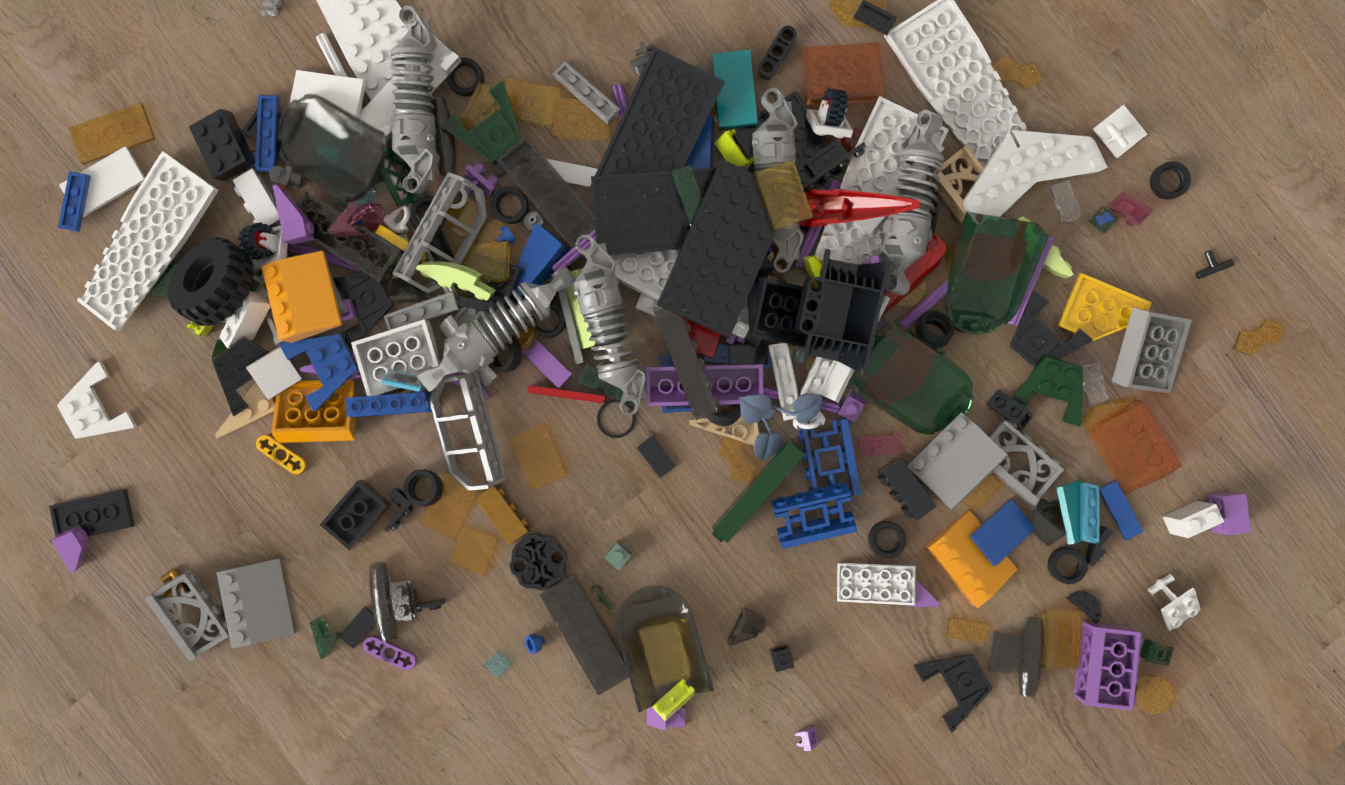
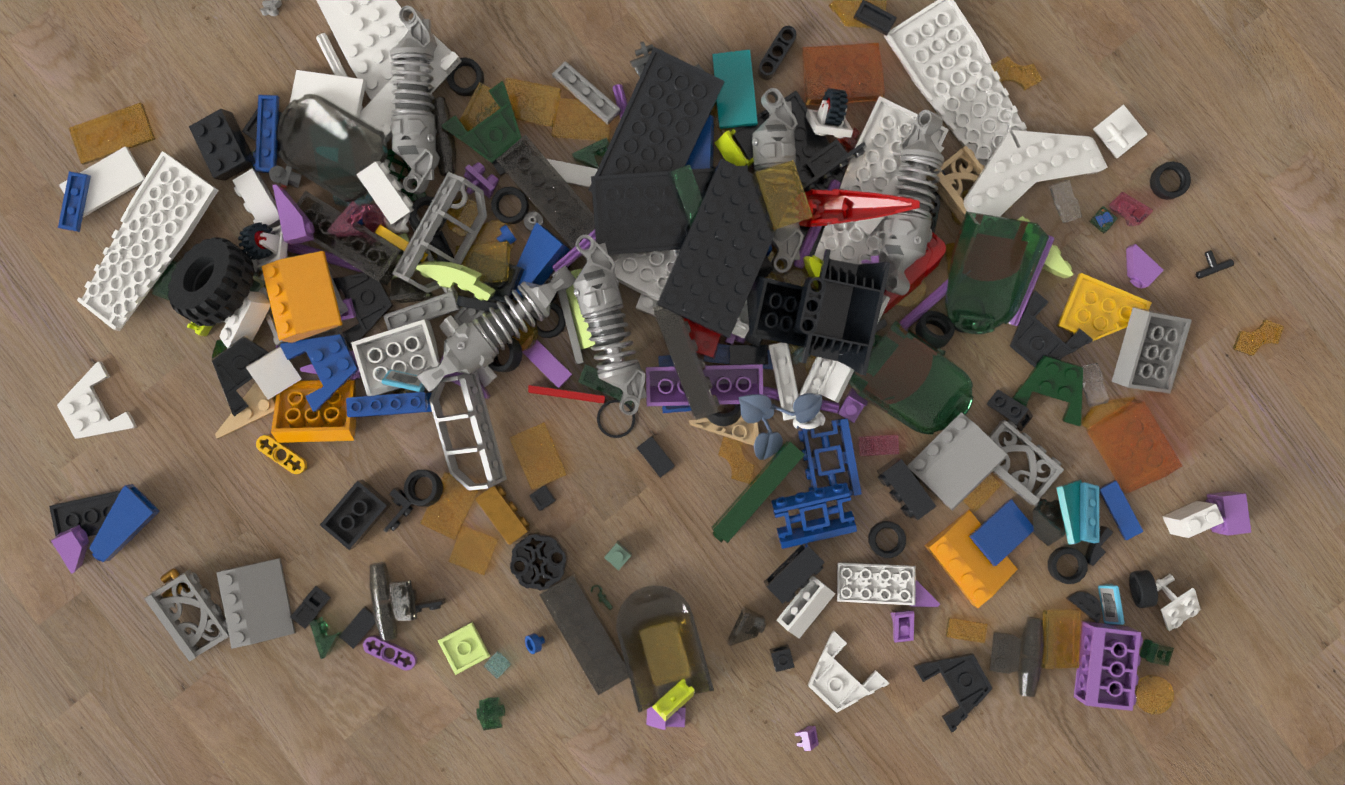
(124, 521): none -> blue slope
(310, 607): none -> black slope
(385, 191): none -> white brick
(464, 648): none -> yellowish green plate
(490, 713): none -> clear green brick
(542, 498): none -> black tile
(587, 154): none -> clear green slope
(794, 573): none -> black brick
(805, 607): none -> white brick
(835, 683): none -> white wing
(903, 625): none -> medium lavender slope
(1111, 604): none -> slope
(1141, 267): none -> medium lavender slope
(1143, 589): none -> black tyre

